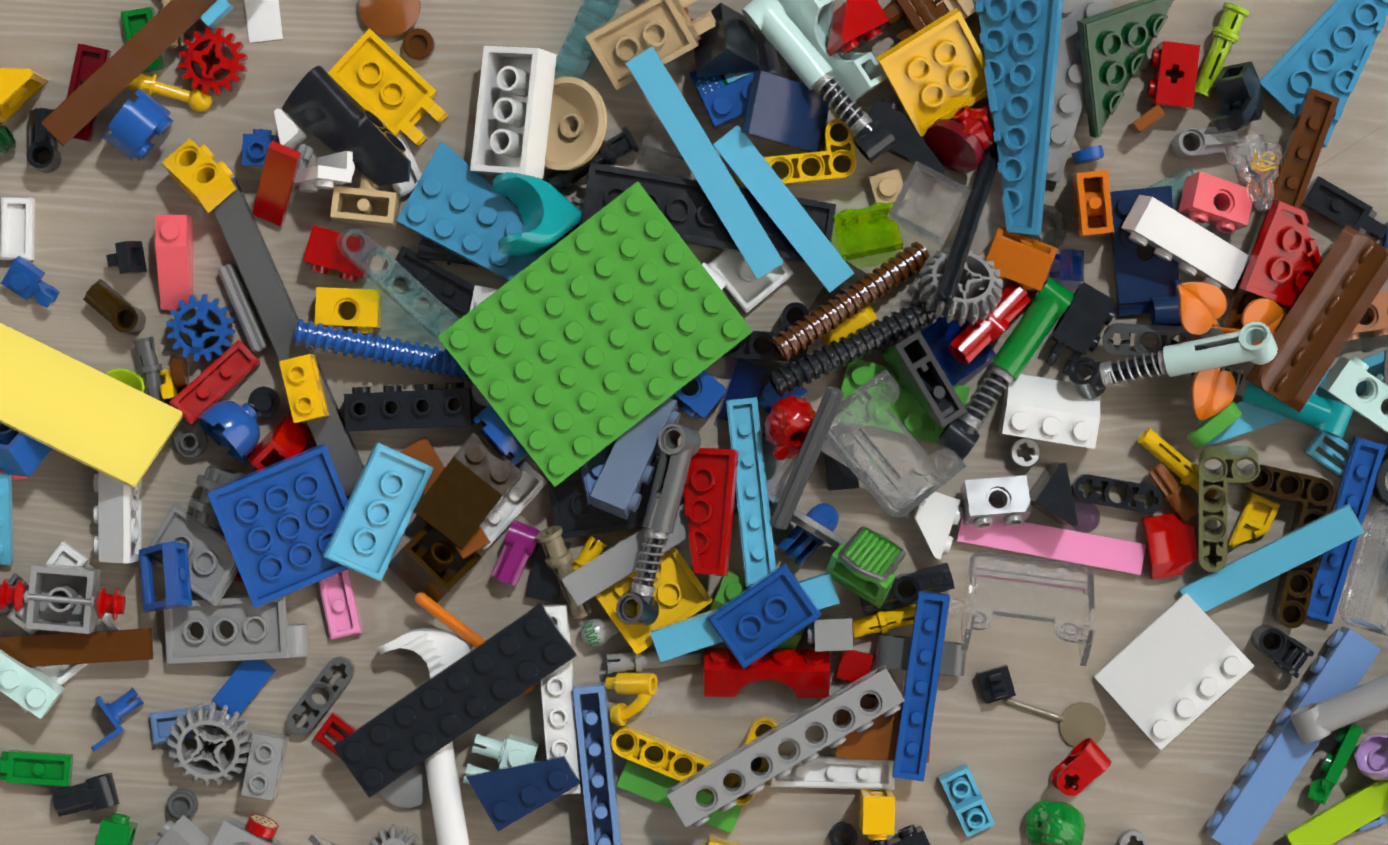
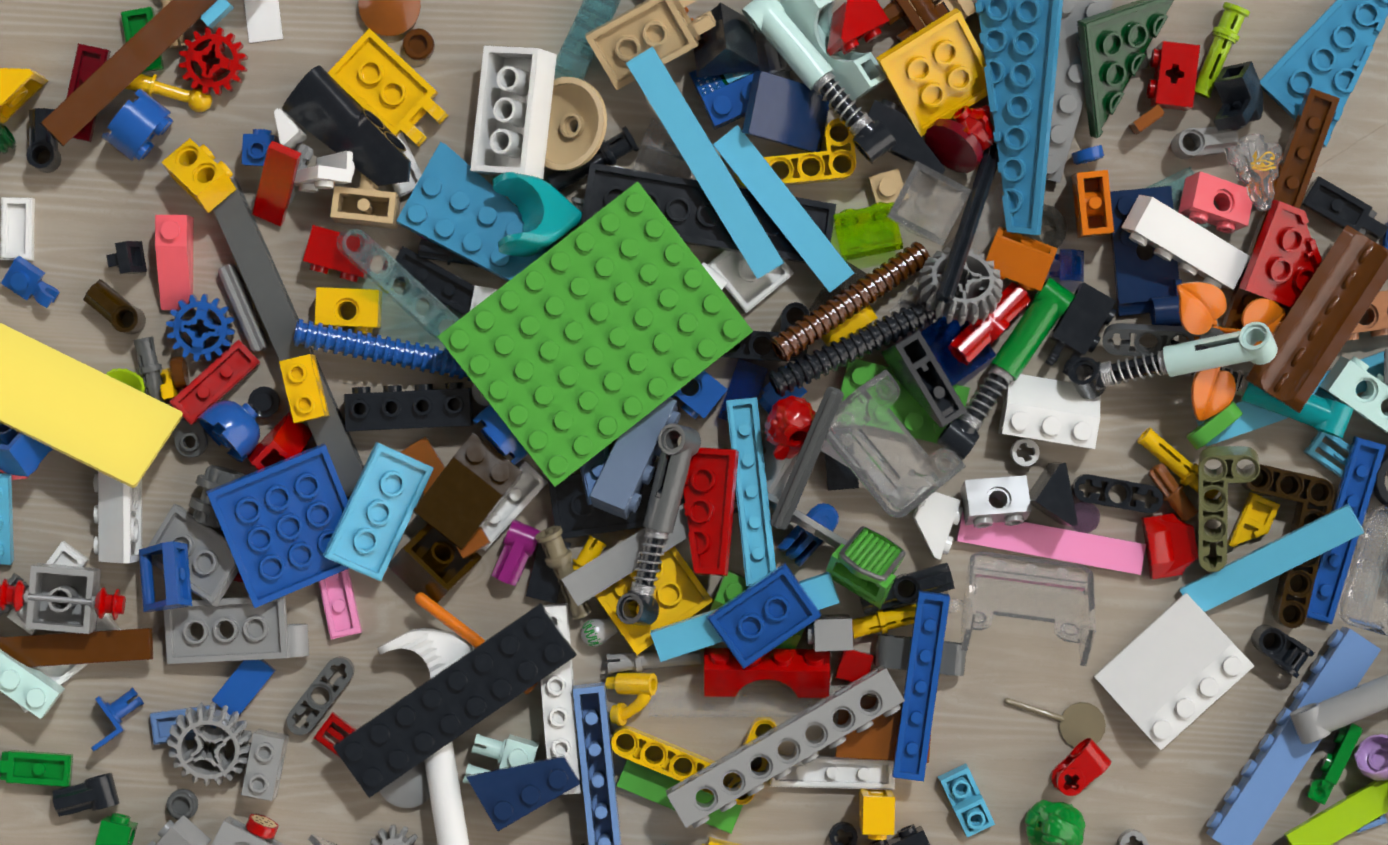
(996, 684): black tile -> none

